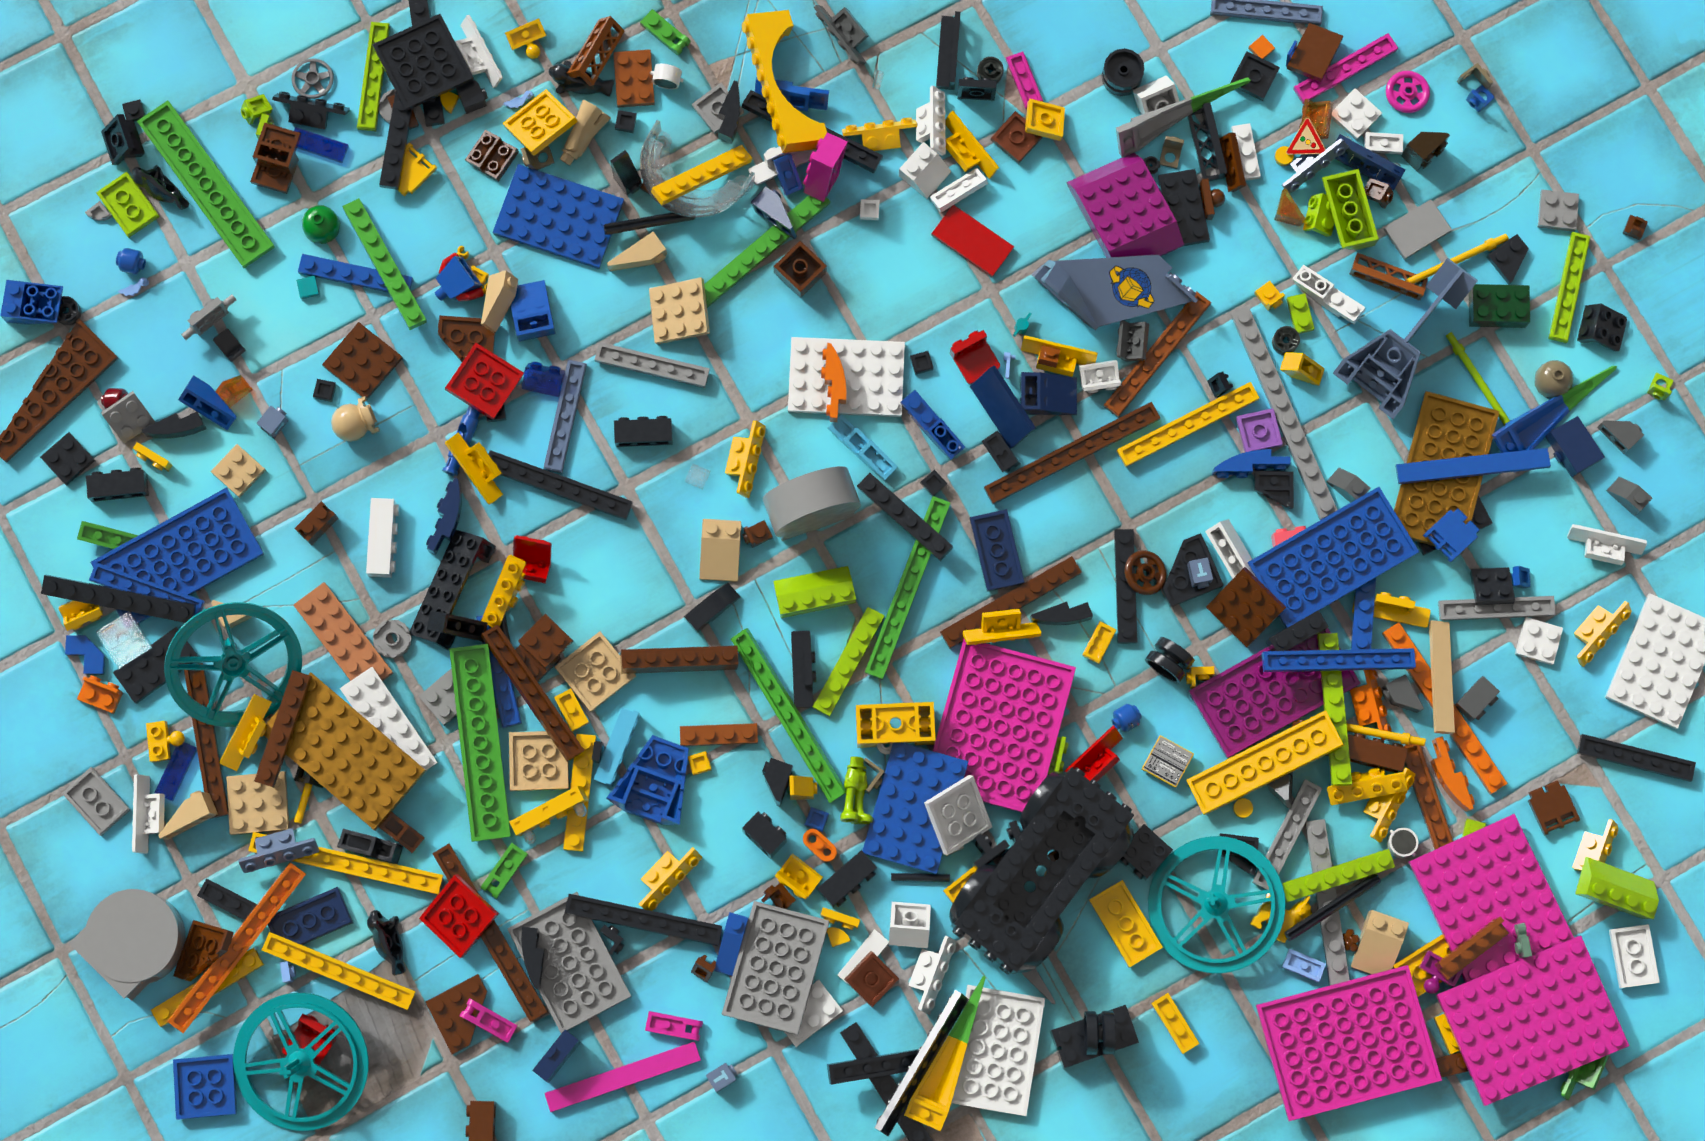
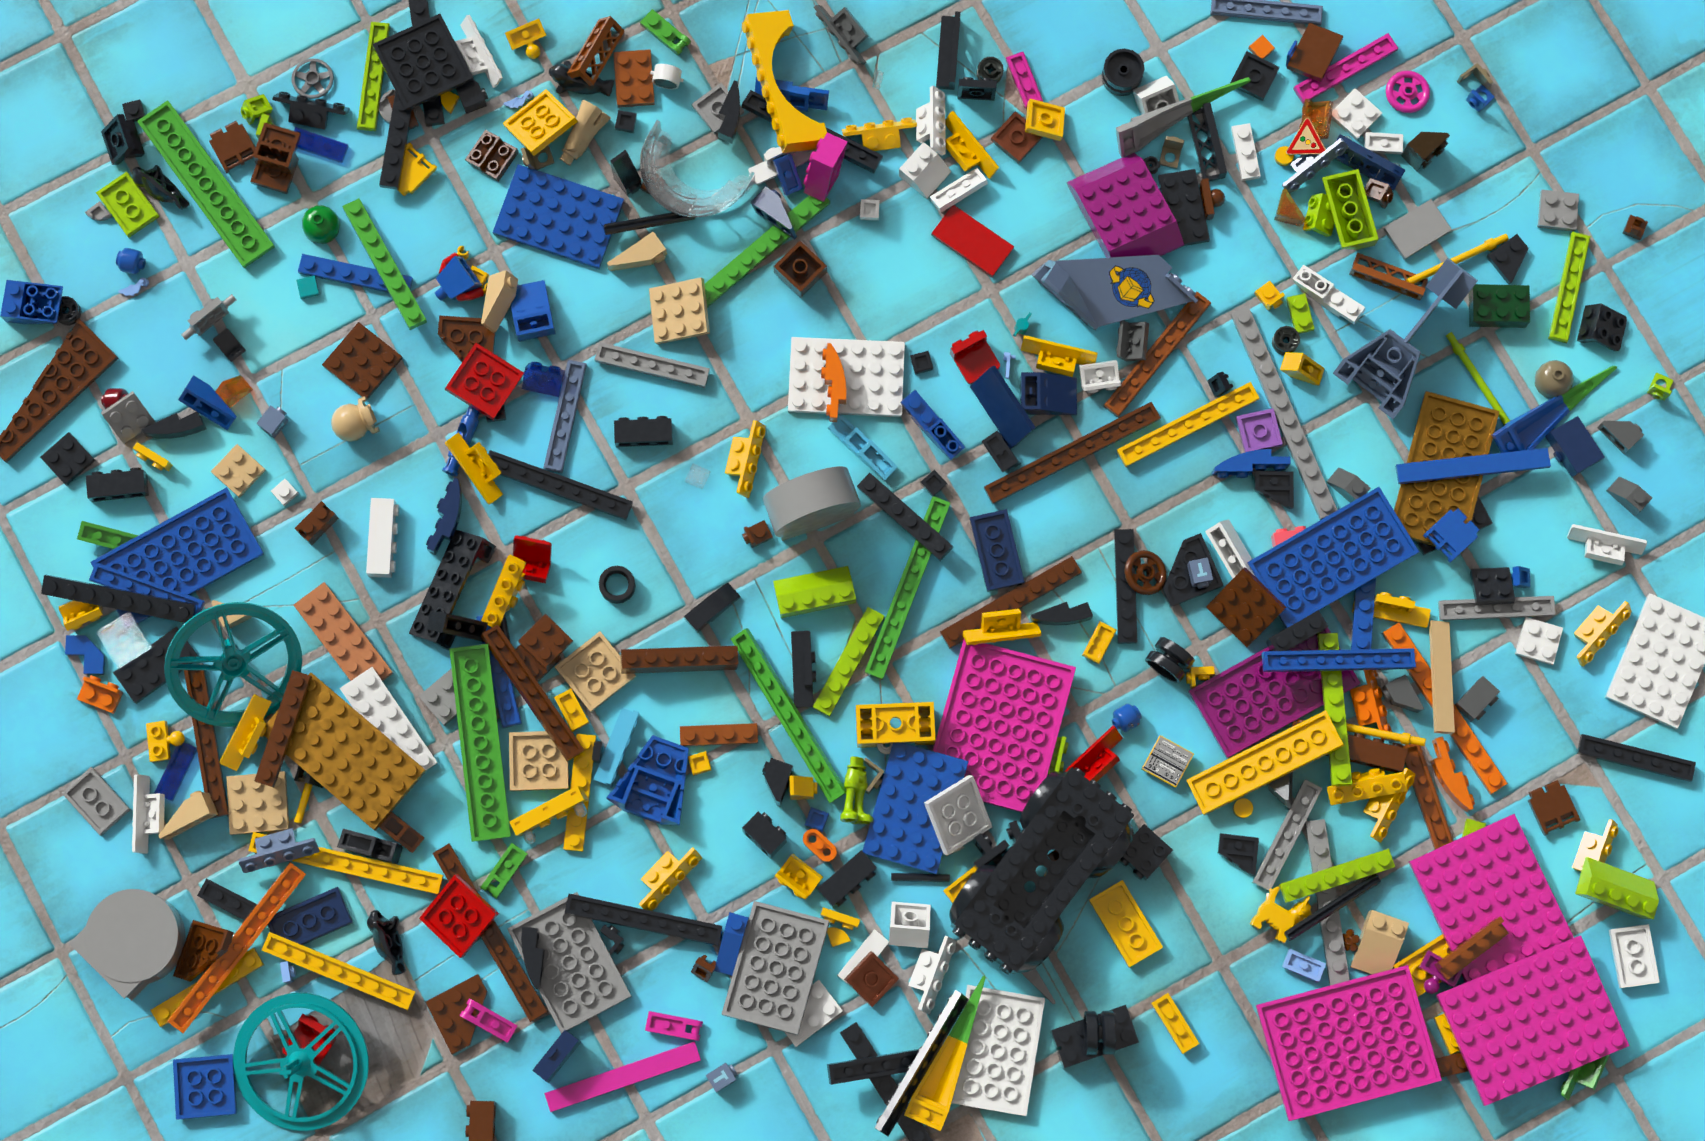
(232, 146): none -> reddish brown plate
(284, 492): none -> white plate
(324, 390): black tile -> none
(400, 646): light grey tile -> none
(617, 570): none -> black tyre
(701, 175): yellow plate -> none
(720, 550): tan slope -> none
(779, 895): reddish brown bracket -> none
(1049, 356): dark orange plate -> none
(1217, 905): teal wheel -> none
(1235, 175): reddish brown plate -> none
(1402, 842): piece -> none
(1522, 943): sand green plate -> none

